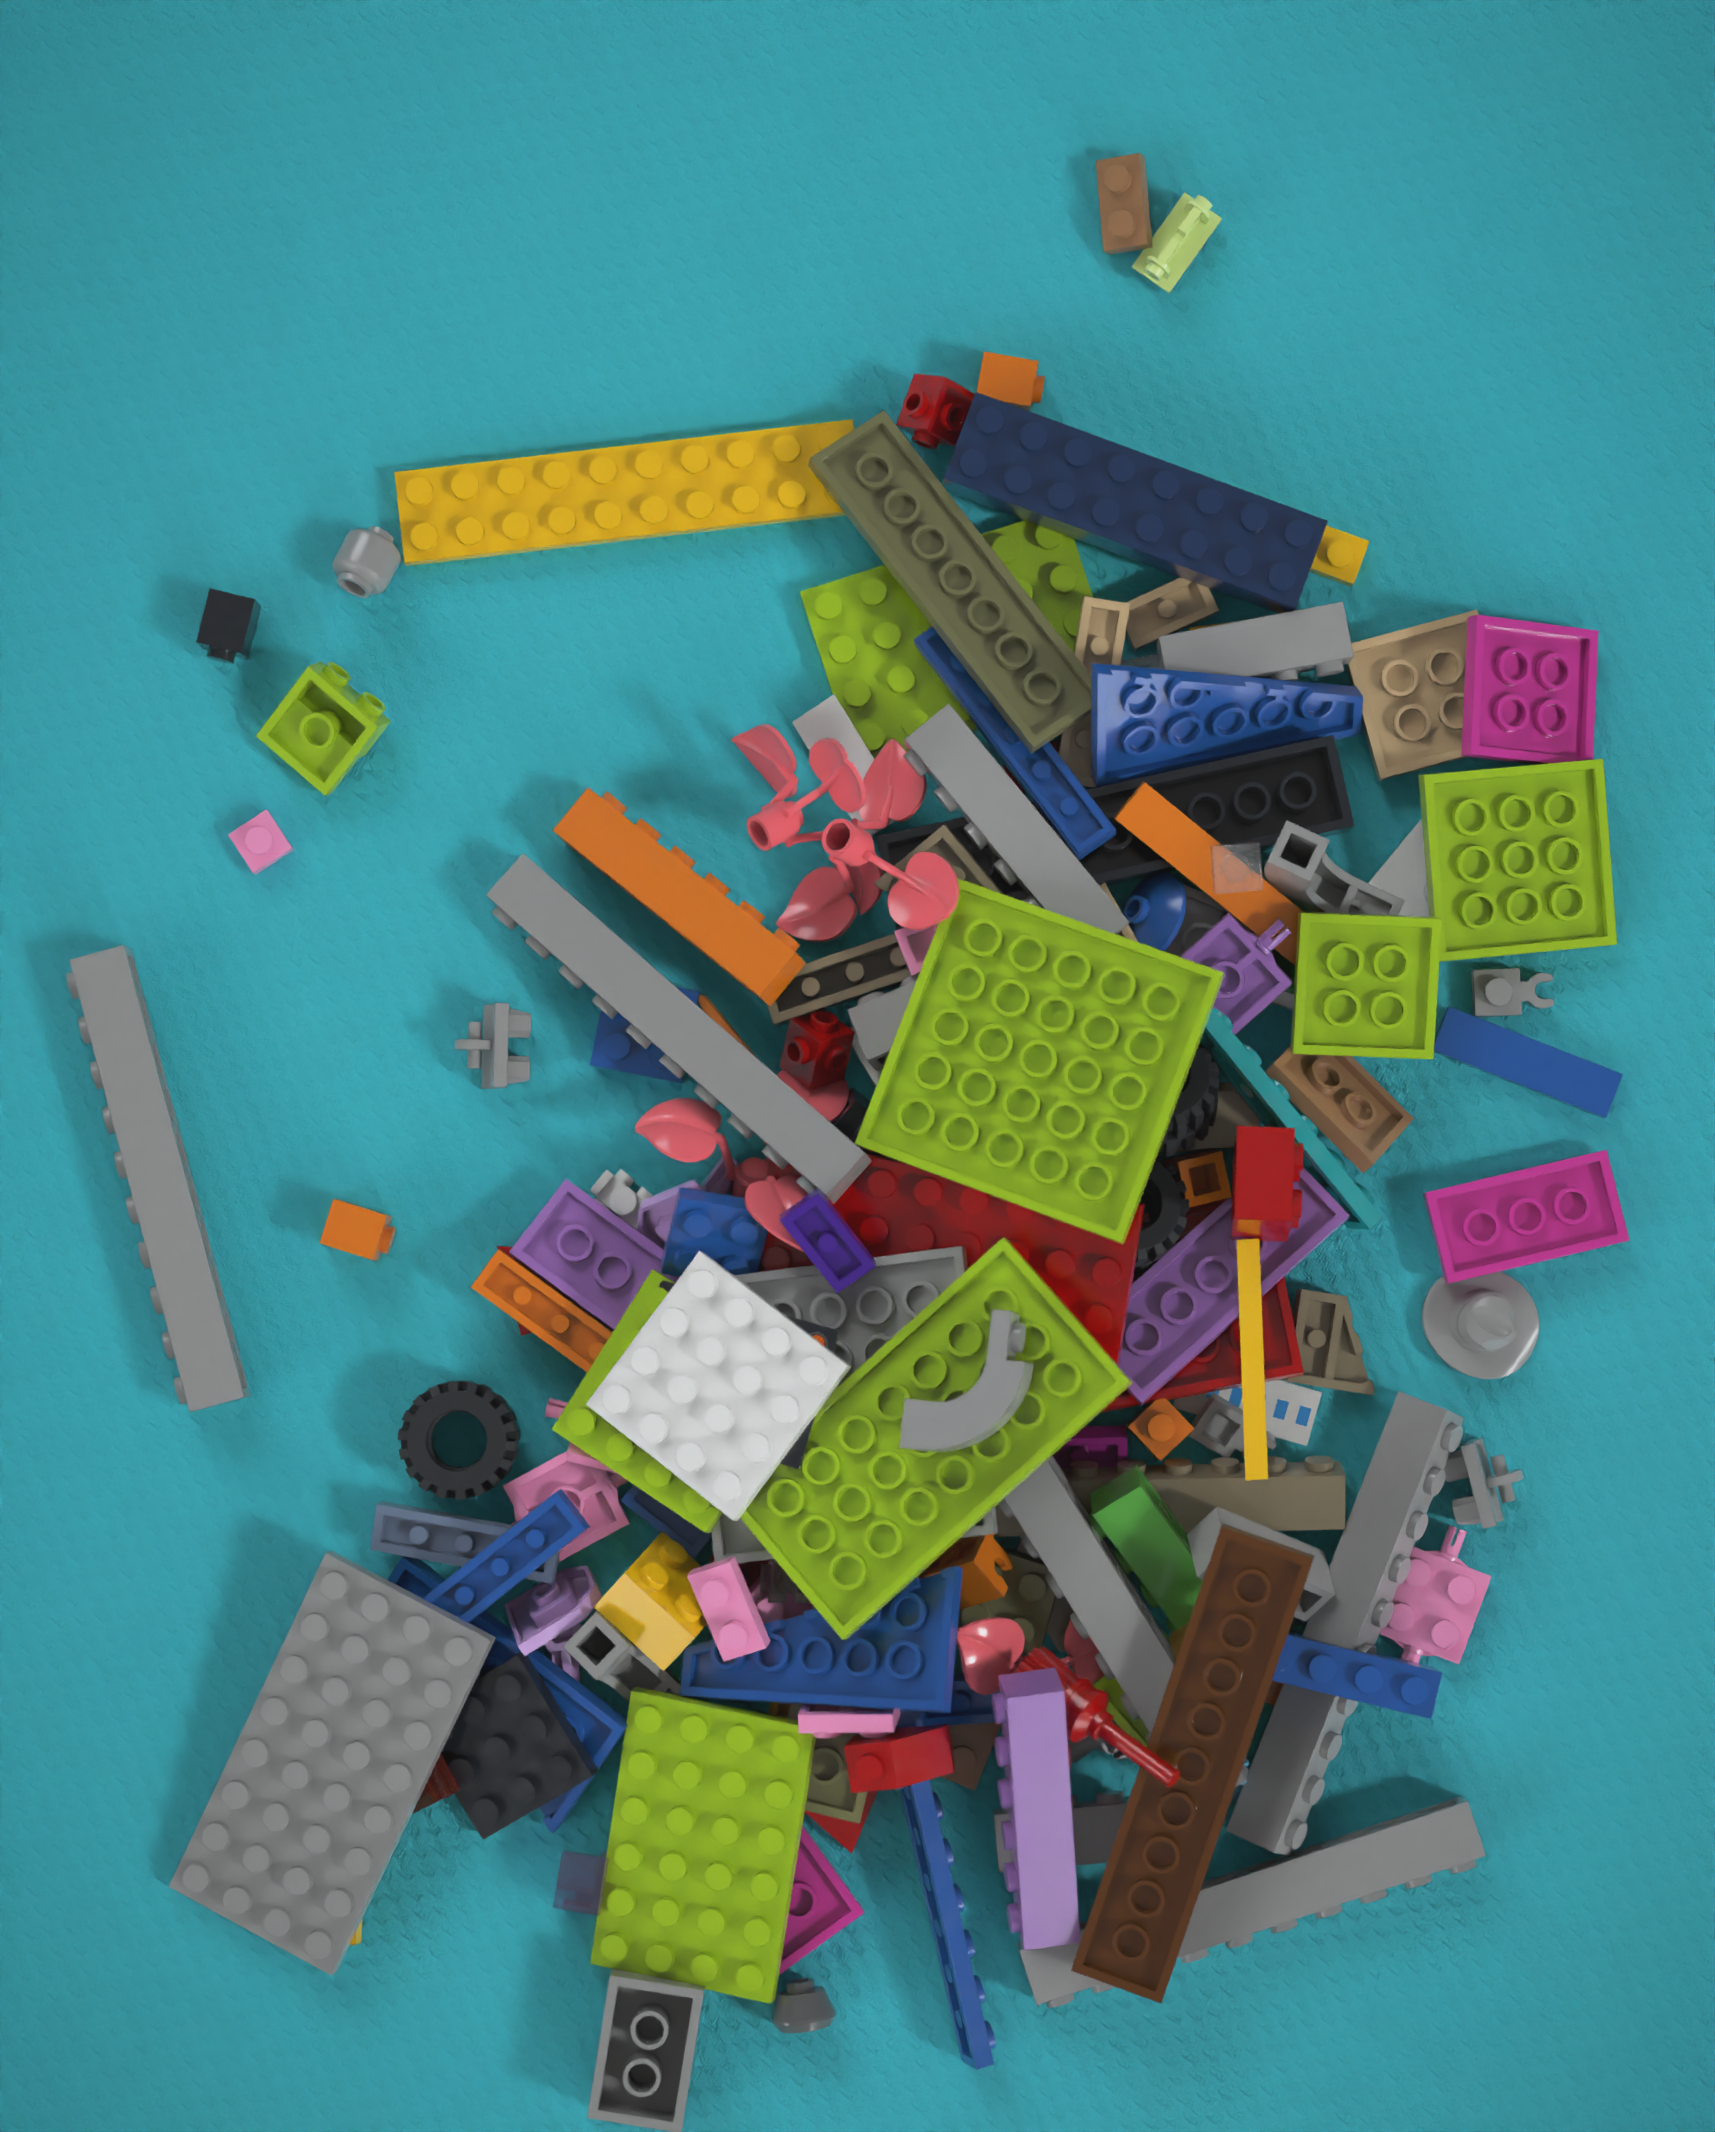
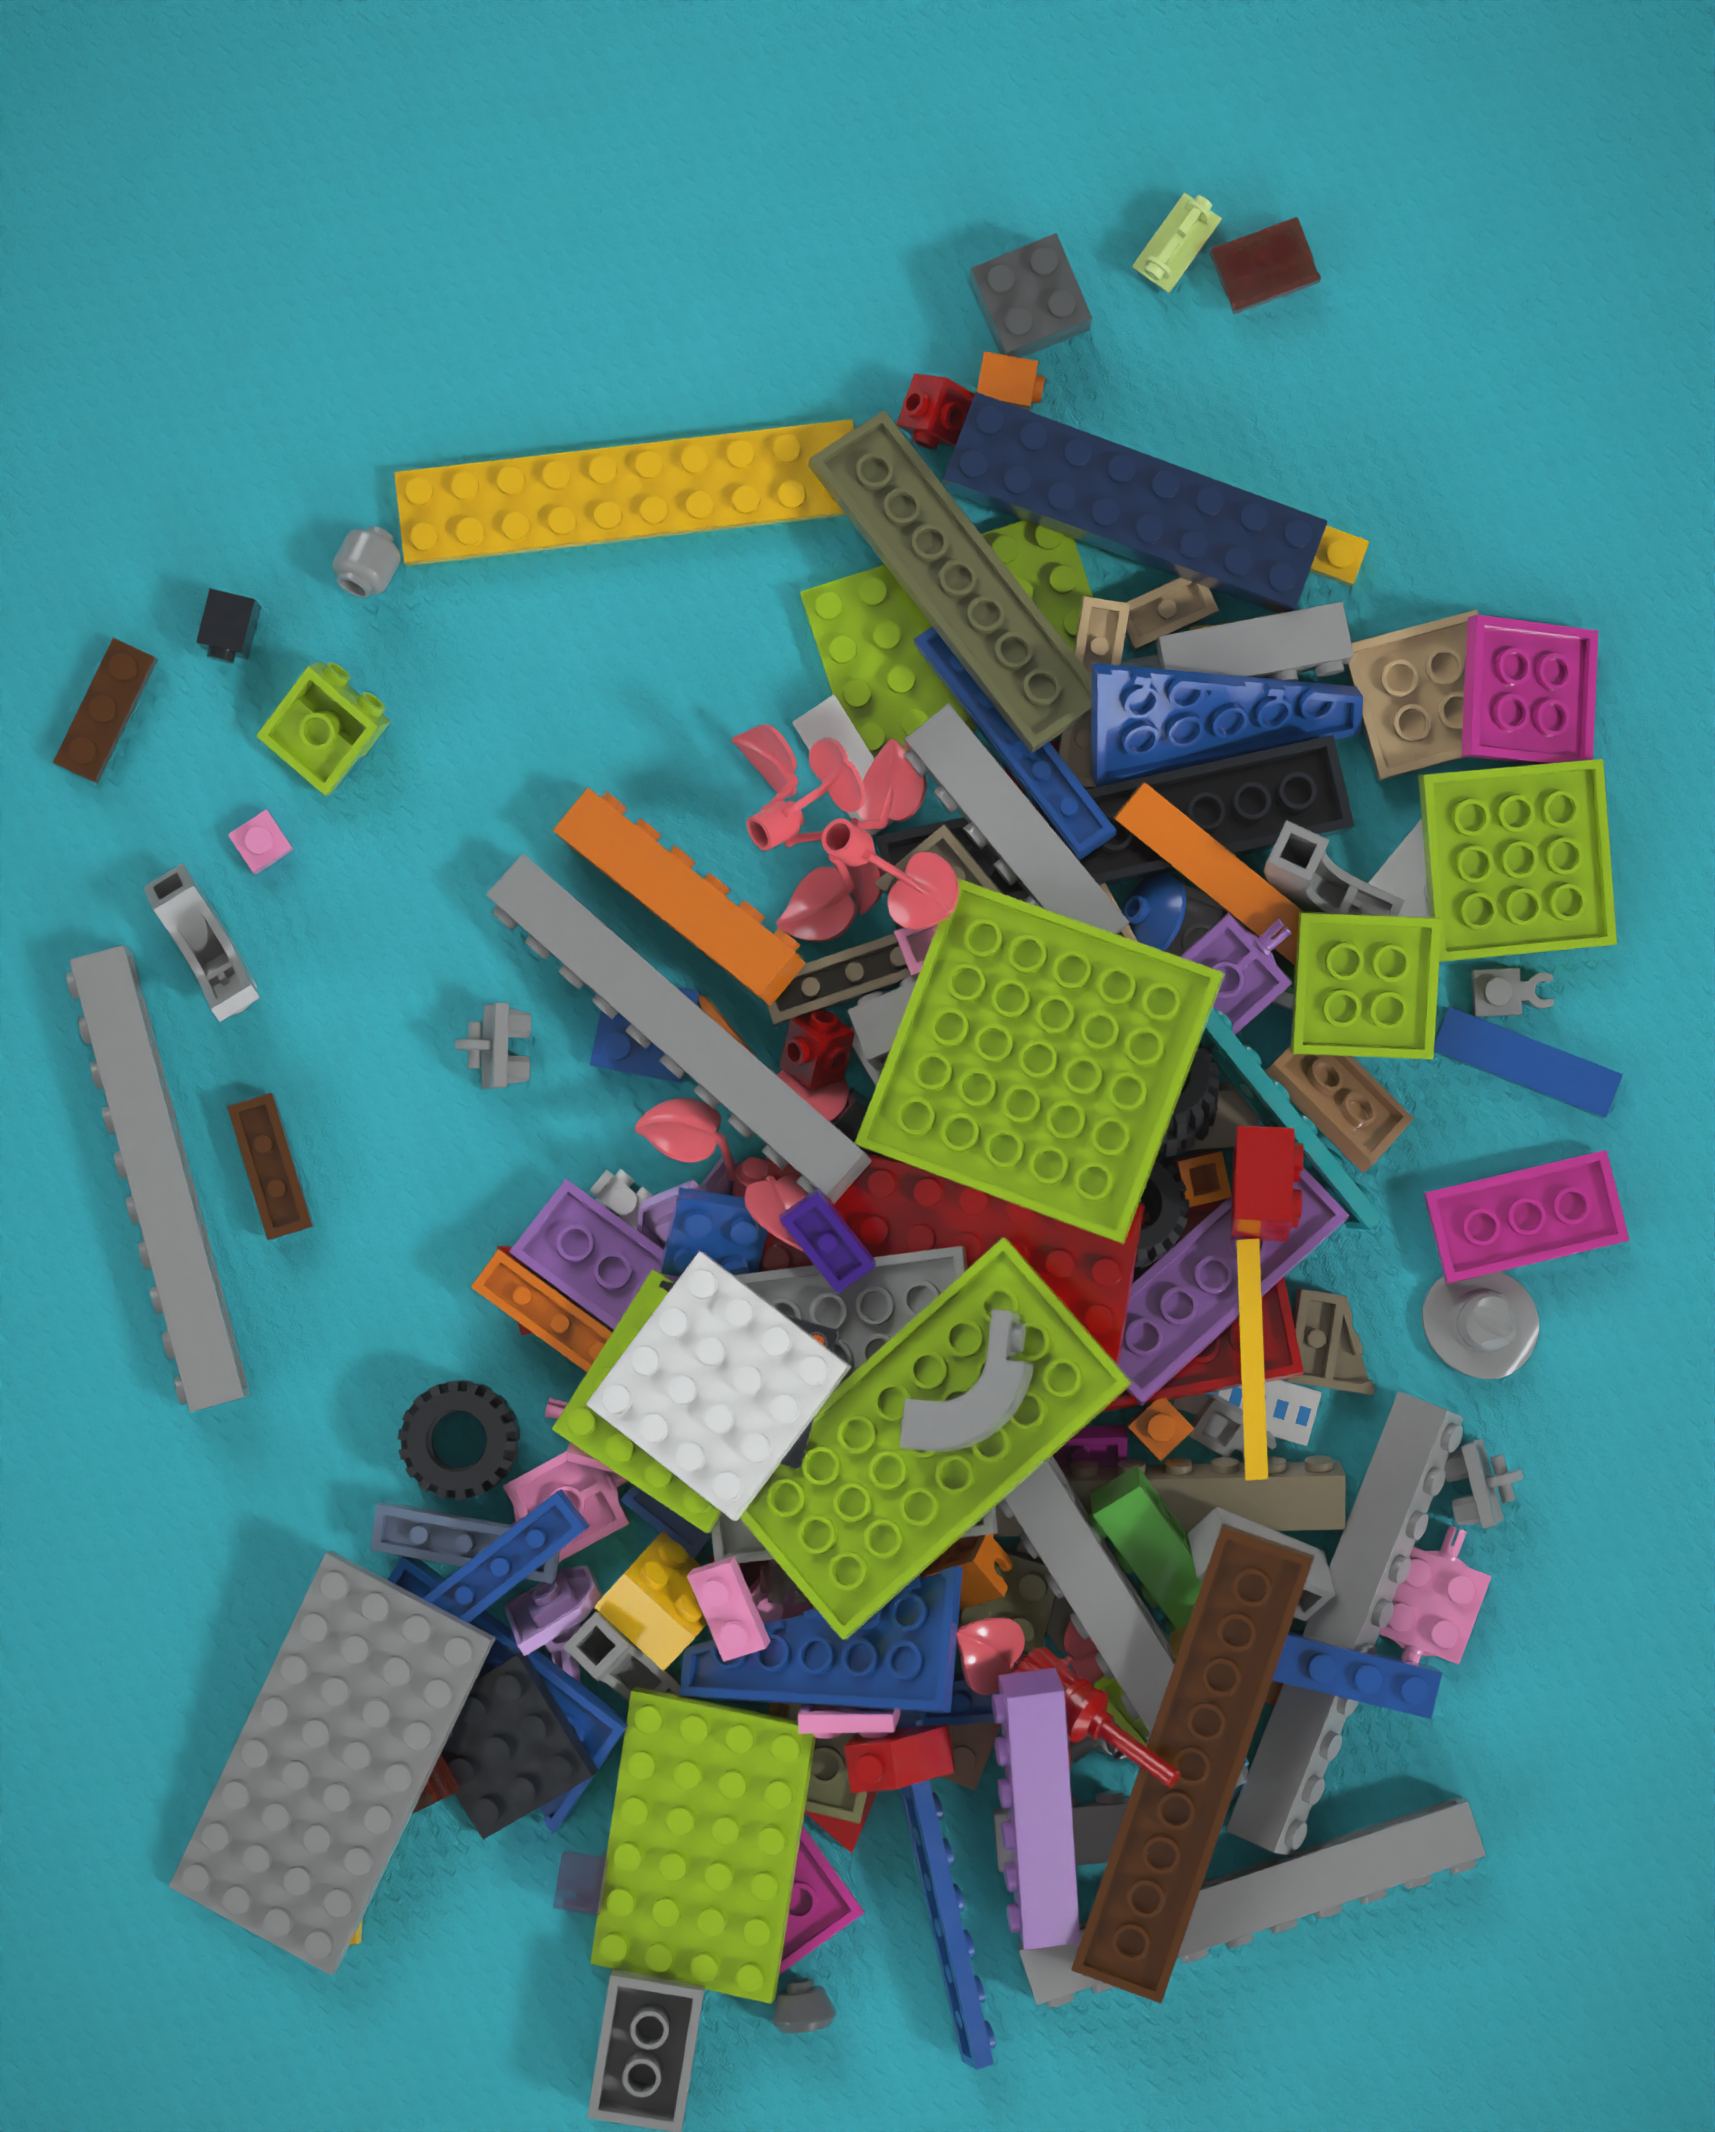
(105, 710): none -> reddish brown plate
(203, 941): none -> light grey arch
(270, 1166): none -> reddish brown plate
(357, 1230): orange brick -> none
(1030, 298): none -> dark grey brick
(1124, 204): medium nougat plate -> none
(1236, 867): clear plate -> none
(1265, 265): none -> clear red plate

